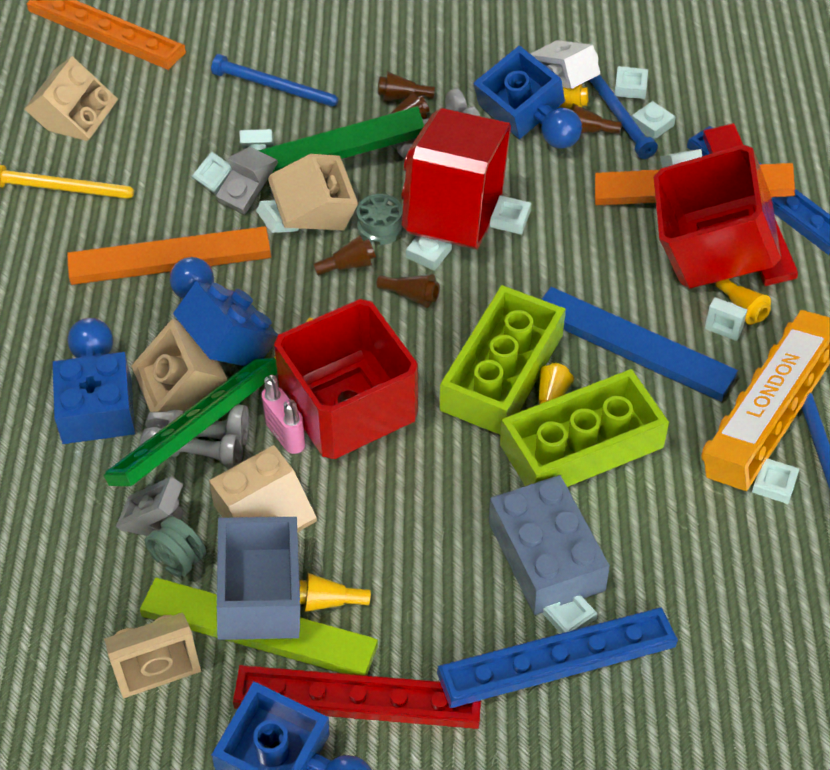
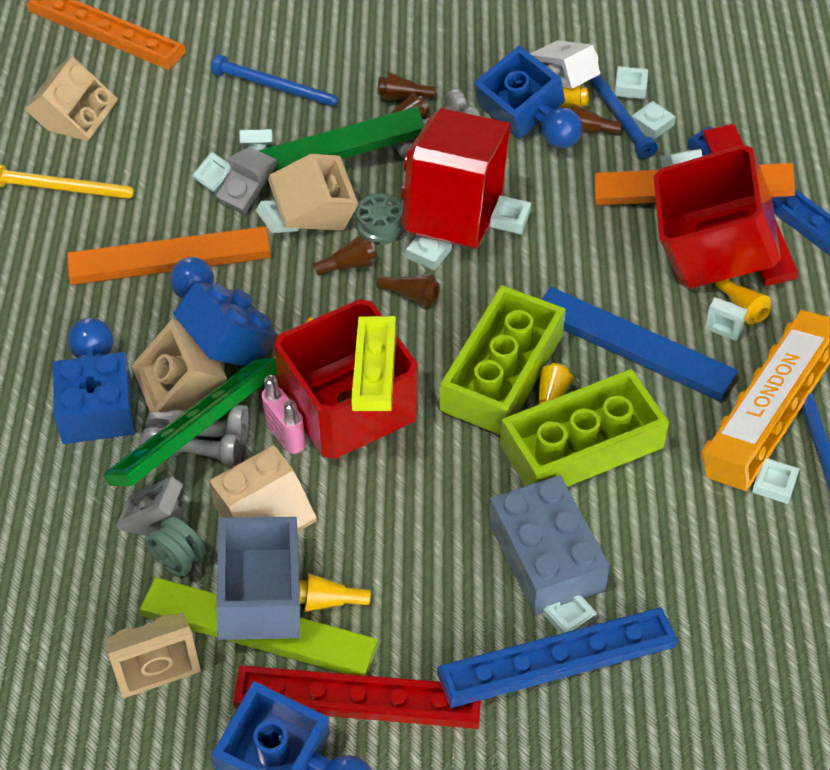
(374, 364): none -> neon yellow plate

